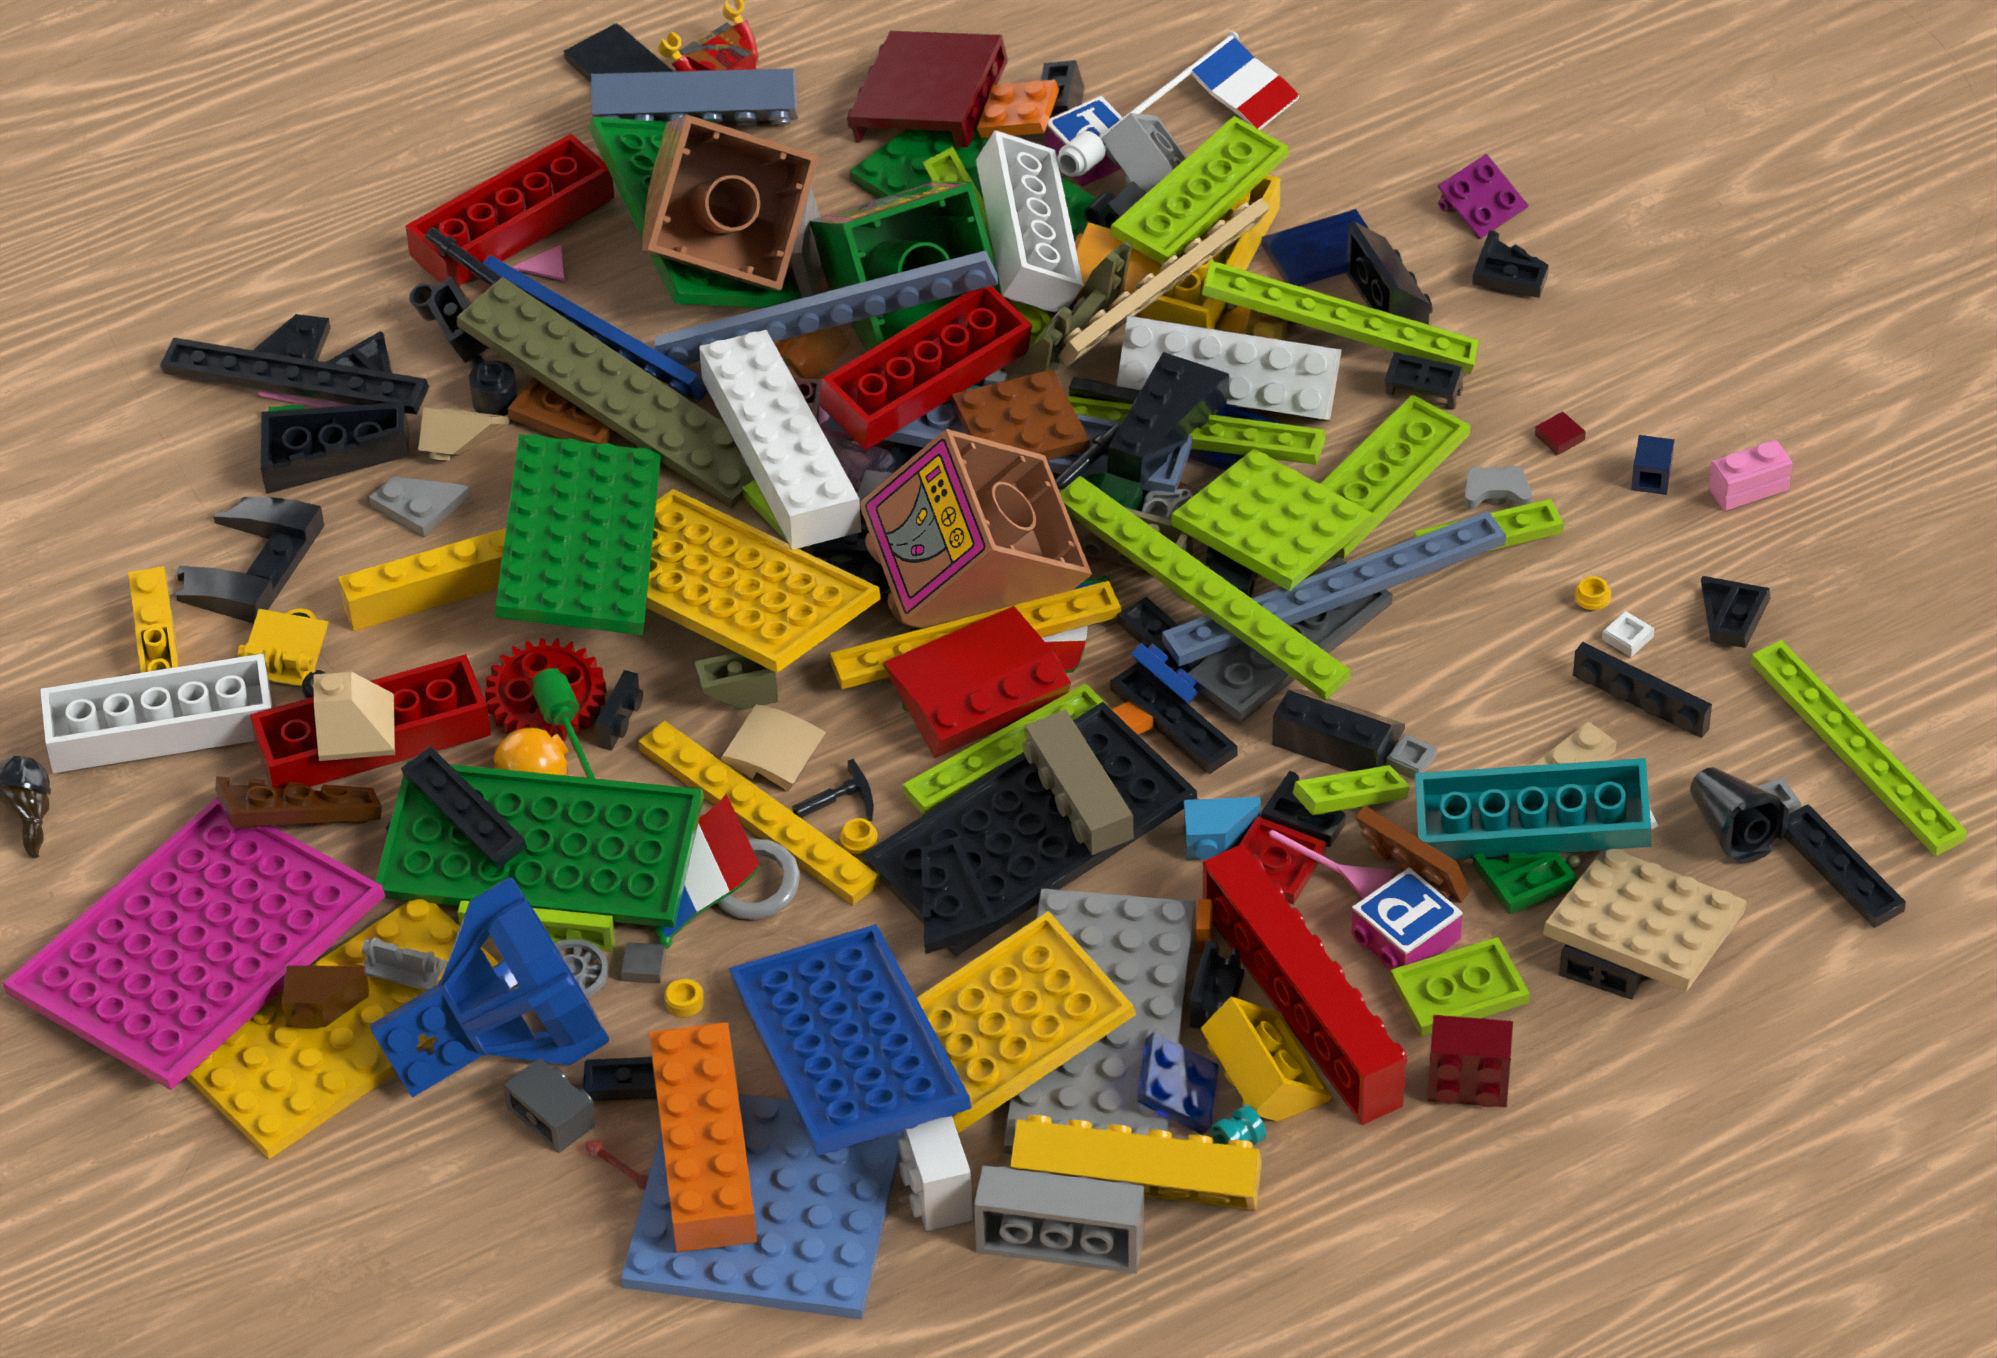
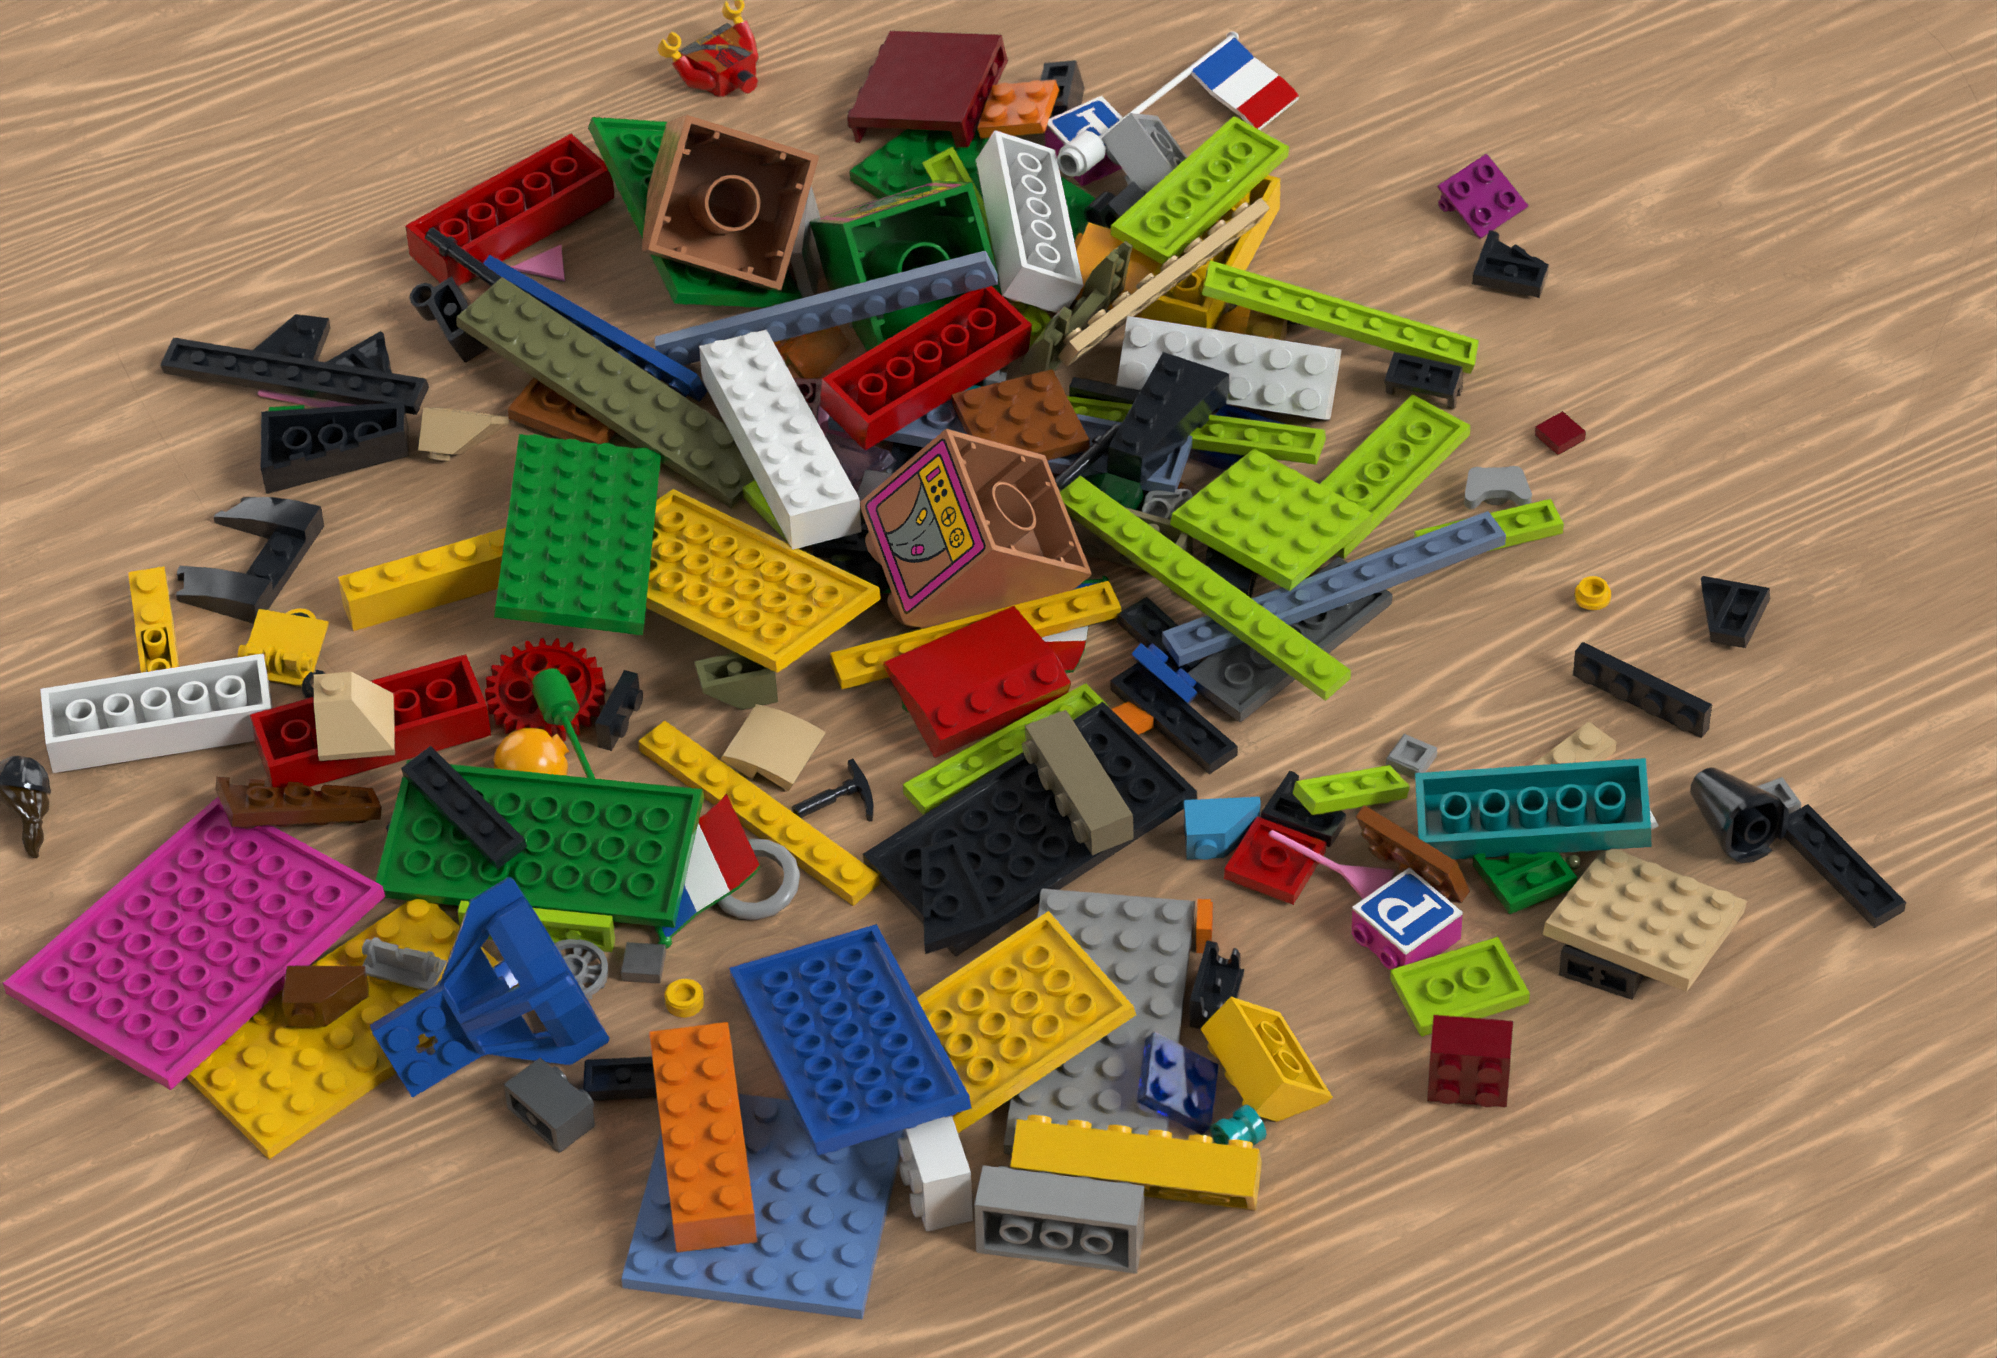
(418, 503): light grey wing -> none
(492, 386): black piece -> none
(594, 1147): clear red hinge -> none
(612, 52): black tile -> none
(707, 95): sand blue brick -> none
(858, 836): yellow plate -> none
(1305, 985): red brick -> none
(1312, 249): clear blue tile -> none
(1333, 731): black slope -> none
(1382, 277): black slope -> none
(1628, 634): white tile -> none
(1652, 464): dark blue brick -> none
(1750, 475): bright pink brick -> none
(1859, 748): lime plate -> none

